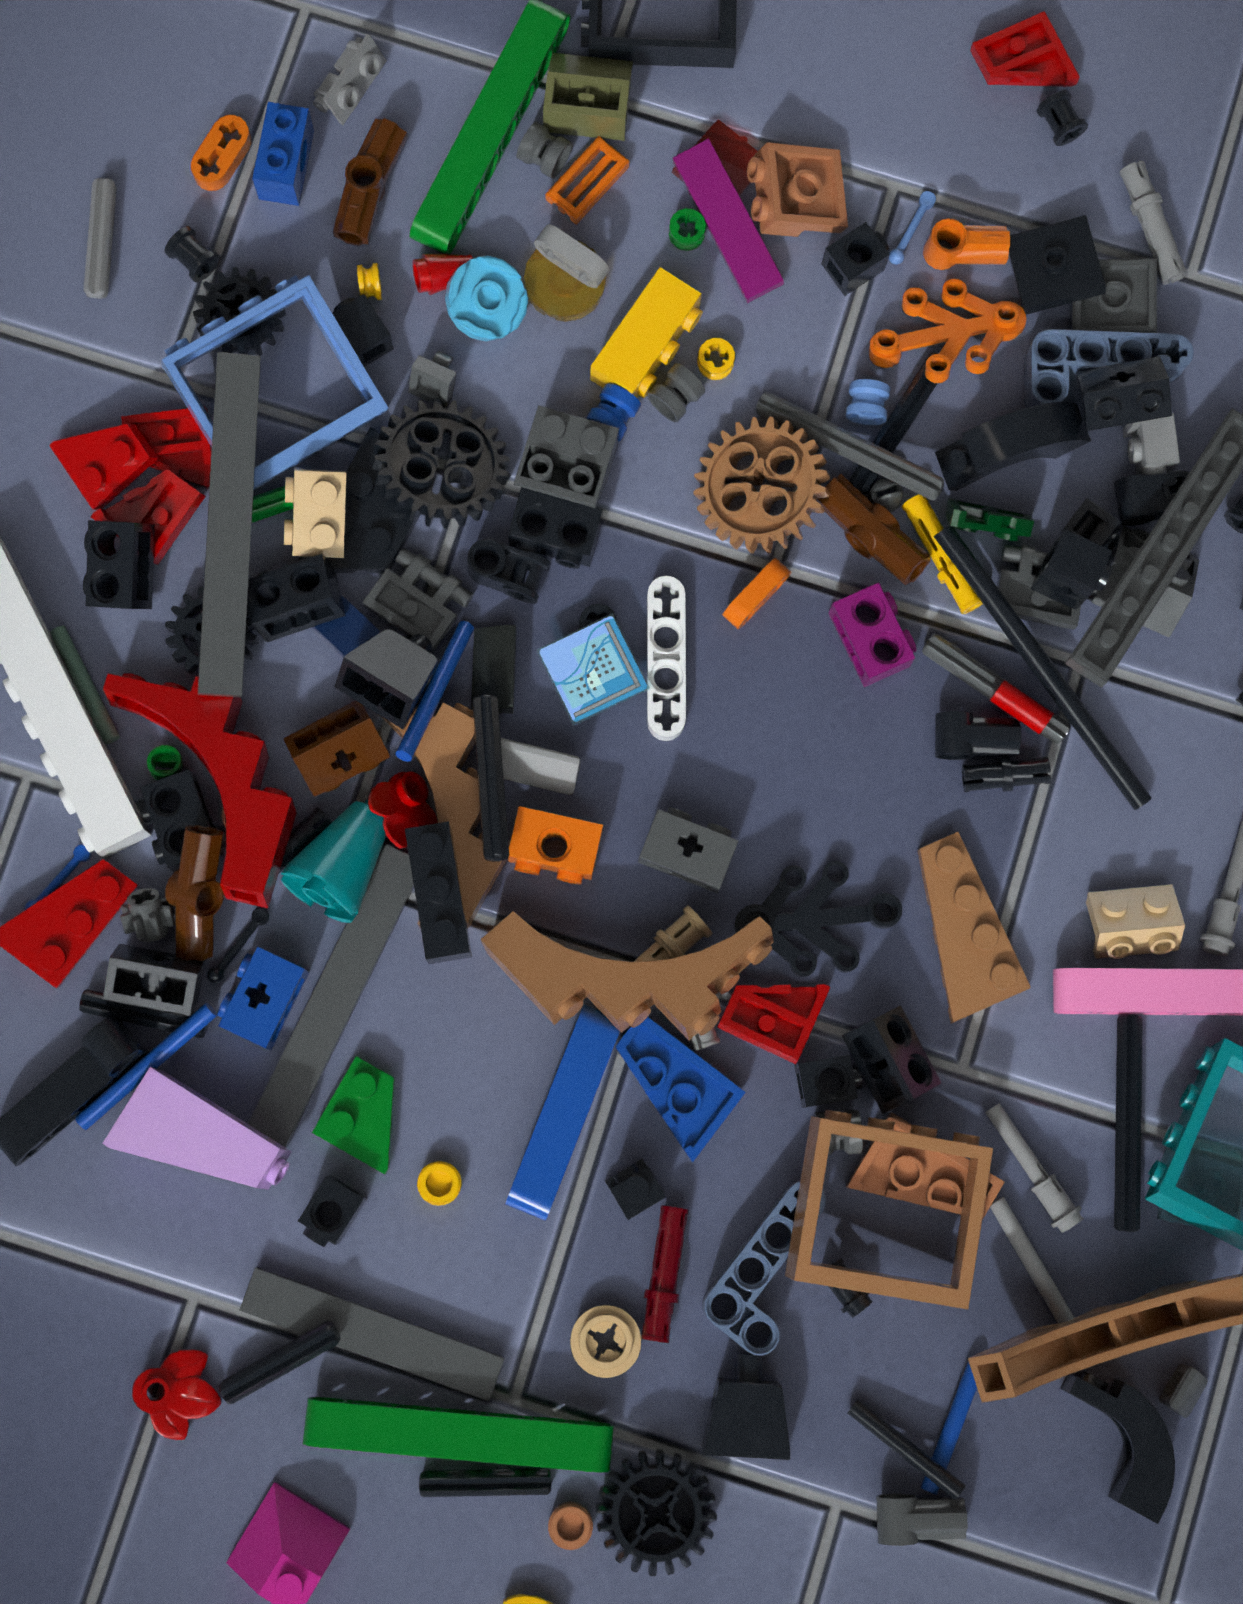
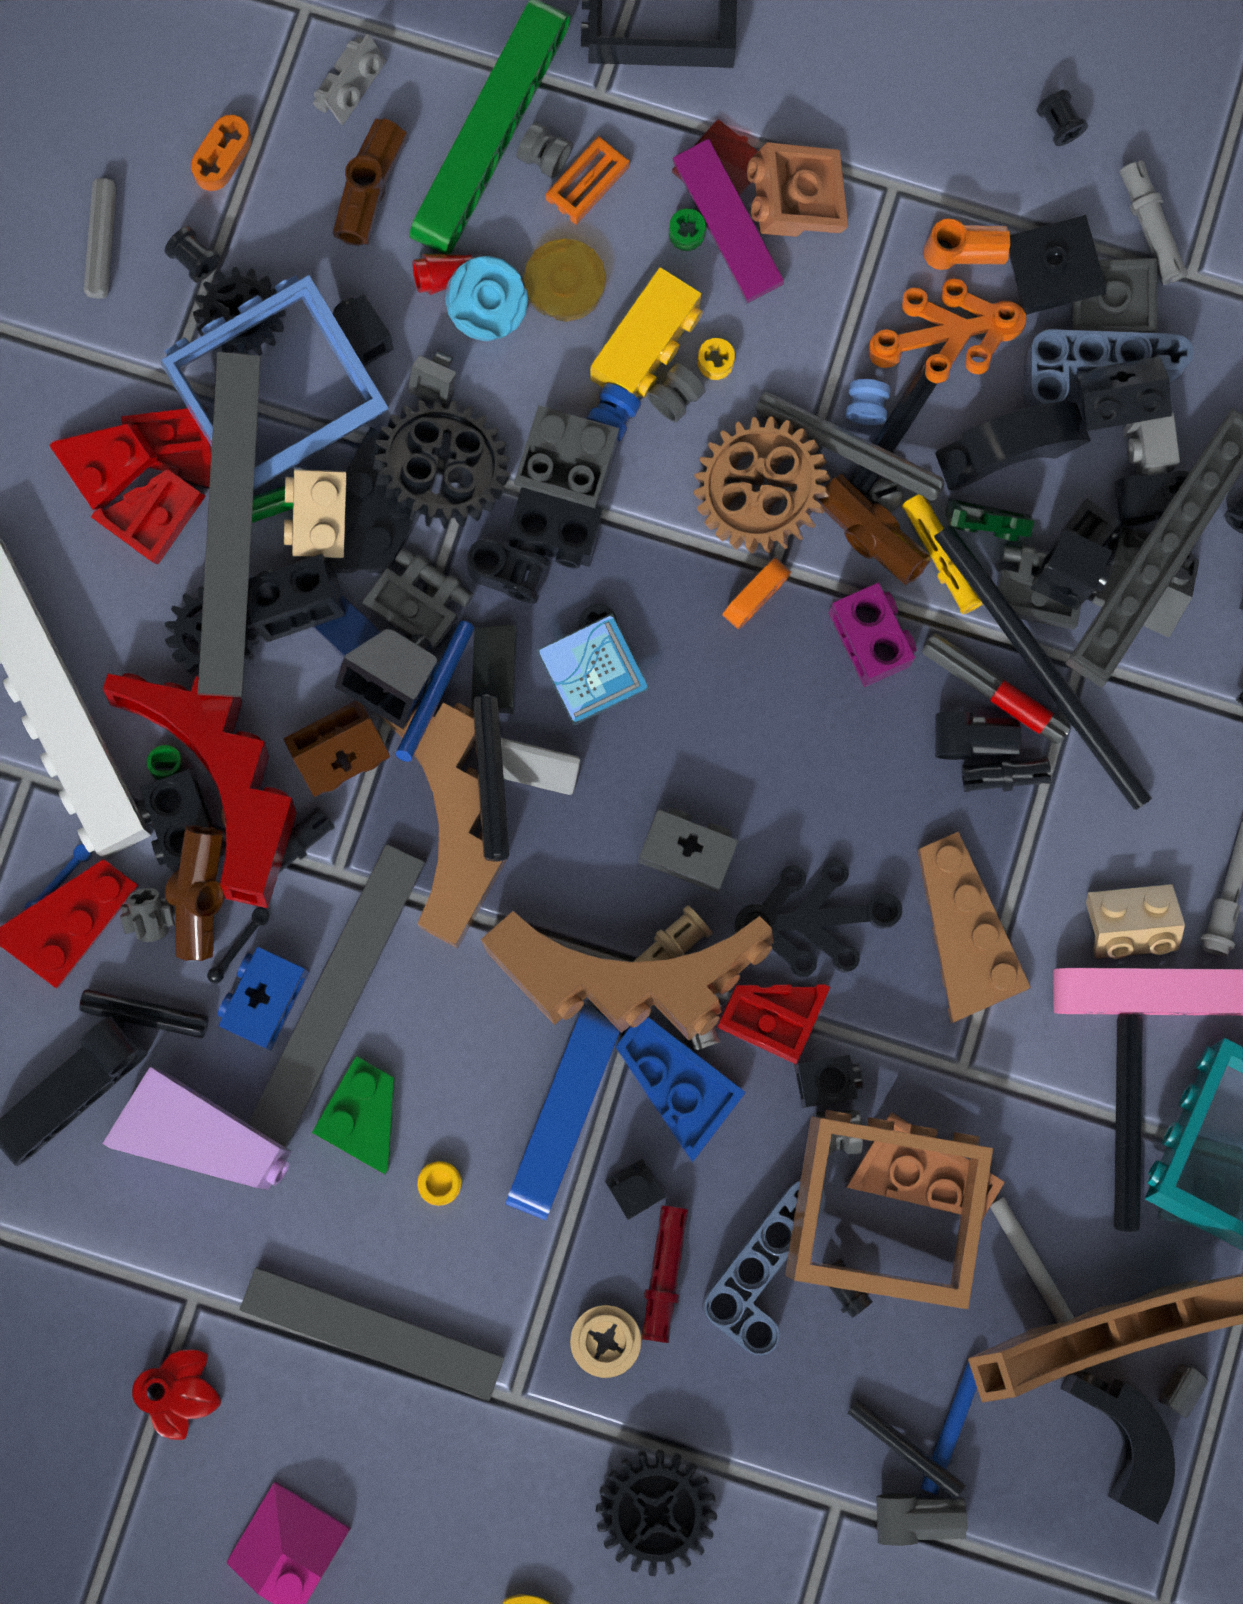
(84, 685): sand green bar -> none
(130, 565): black brick -> none
(153, 979): black brick -> none
(153, 1059): blue bar -> none
(279, 1362): black axle -> none
(283, 153): blue brick -> none
(338, 863): teal cone -> none
(349, 1201): black brick -> none
(369, 281): yellow bush -> none
(402, 805): red plate -> none
(438, 893): black arch -> none
(458, 1434): green beam -> none
(485, 1482): black axle -> none
(536, 826): orange brick -> none
(570, 1525): nougat tile -> none
(571, 256): light grey beam -> none
(587, 96): olive slope -> none
(671, 658): white beam -> none
(747, 1415): black torso -> none
(851, 274): black brick -> none
(891, 1059): black brick -> none
(926, 202): medium blue hinge -> none
(1025, 55): red wing -> none
(1046, 1187): light grey pin -> none

